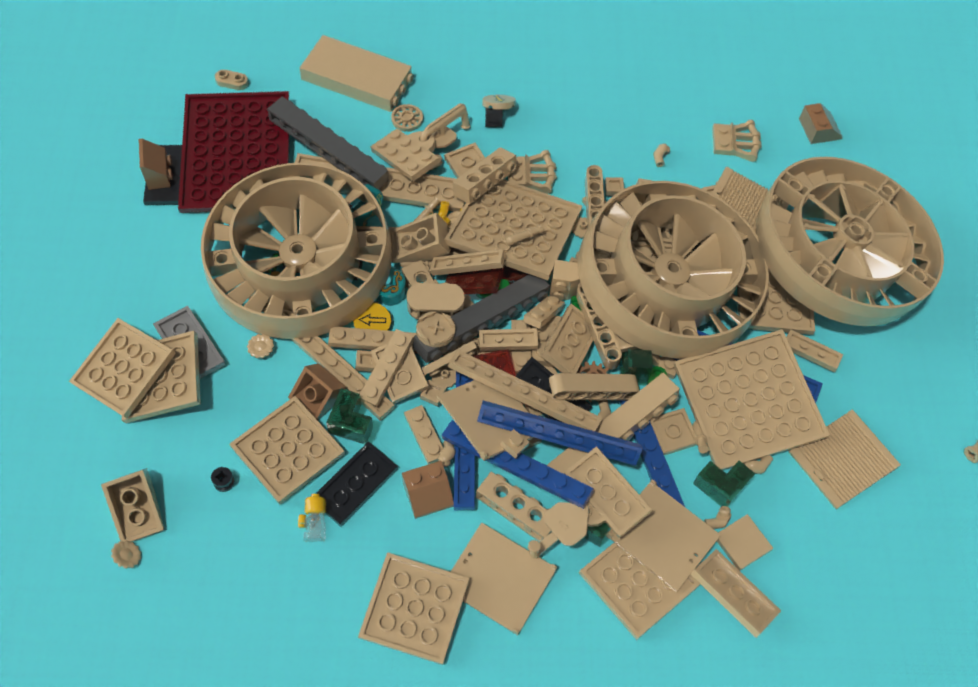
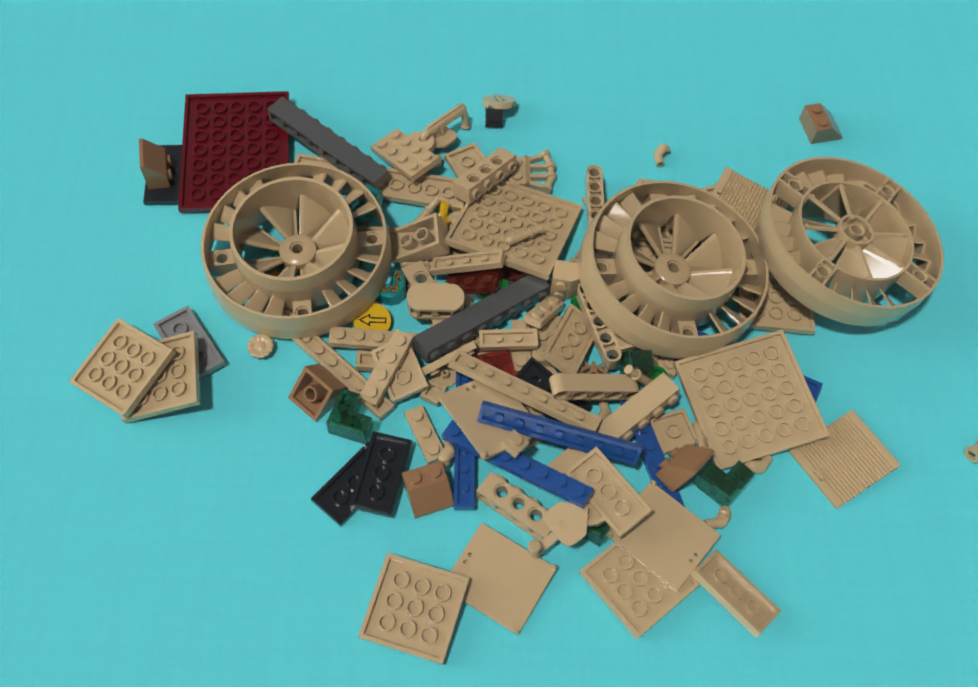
(126, 554): tan piece -> none
(133, 505): tan slope -> none
(227, 481): black wheel -> none
(231, 79): tan plate -> none
(287, 449): tan plate -> none
(315, 524): piece -> none
(356, 73): tan brick -> none
(381, 474): none -> black tile
(407, 117): tan wheel -> none
(435, 329): tan tile -> none
(580, 227): tan piece -> none
(613, 185): tan plate -> none
(637, 375): none -> tan piece
(682, 465): none -> medium nougat slope
(725, 140): tan plate -> none
(743, 542): tan tile -> none
(814, 351): tan plate -> none

